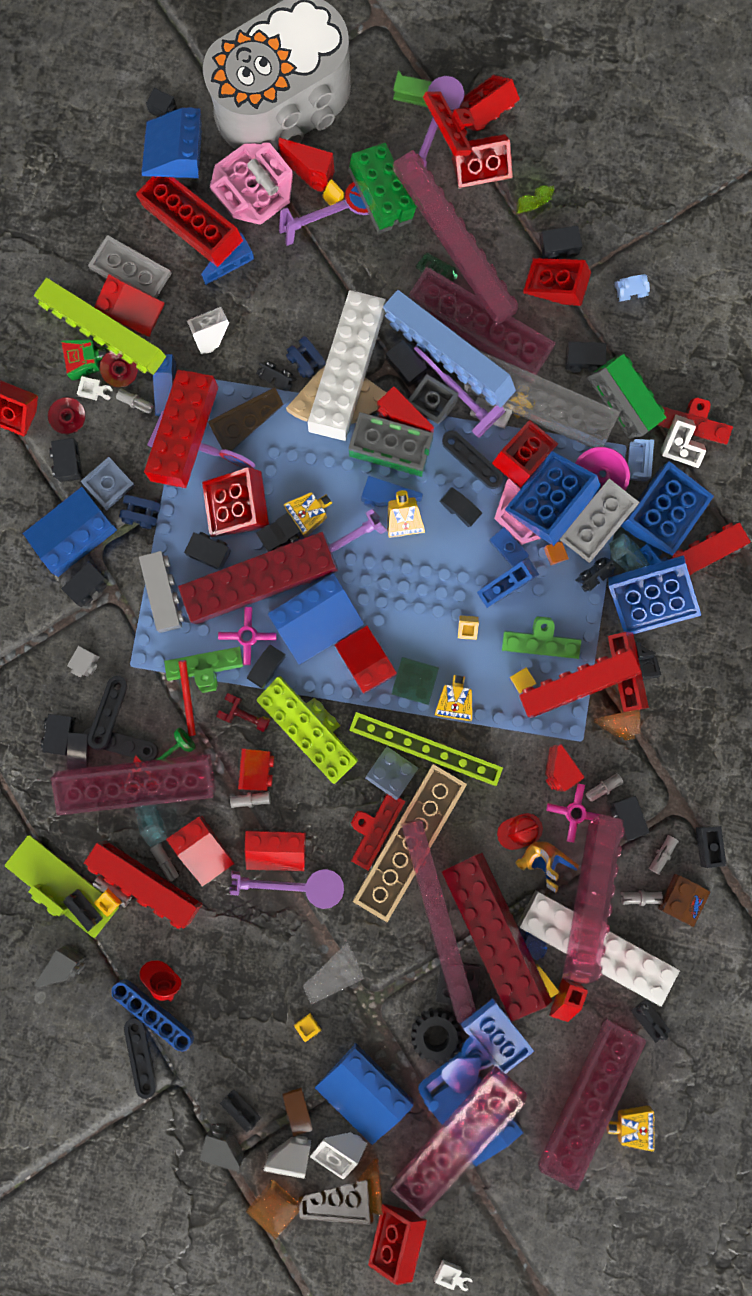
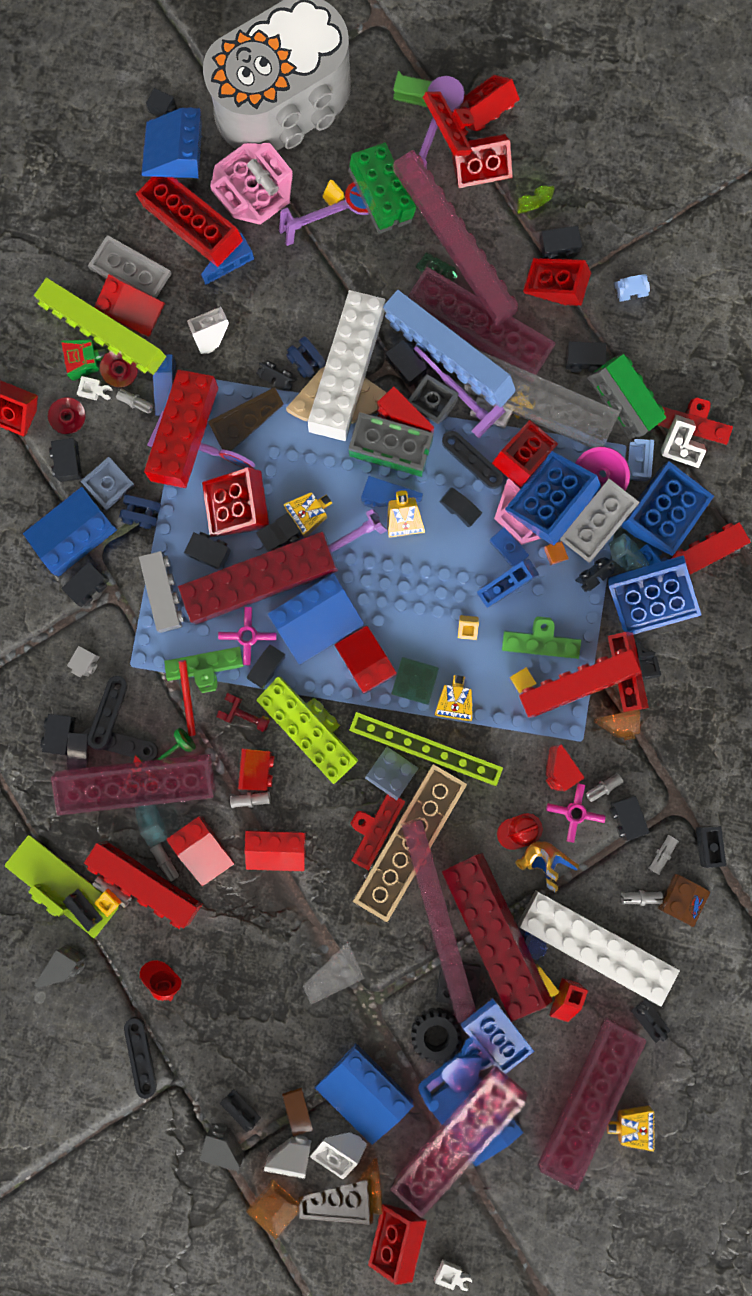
(142, 1014): blue beam -> none
(307, 1027): yellow tile -> none
(309, 163): red slope -> none
(322, 888): medium lavender piece -> none
(593, 900): clear pink brick -> none

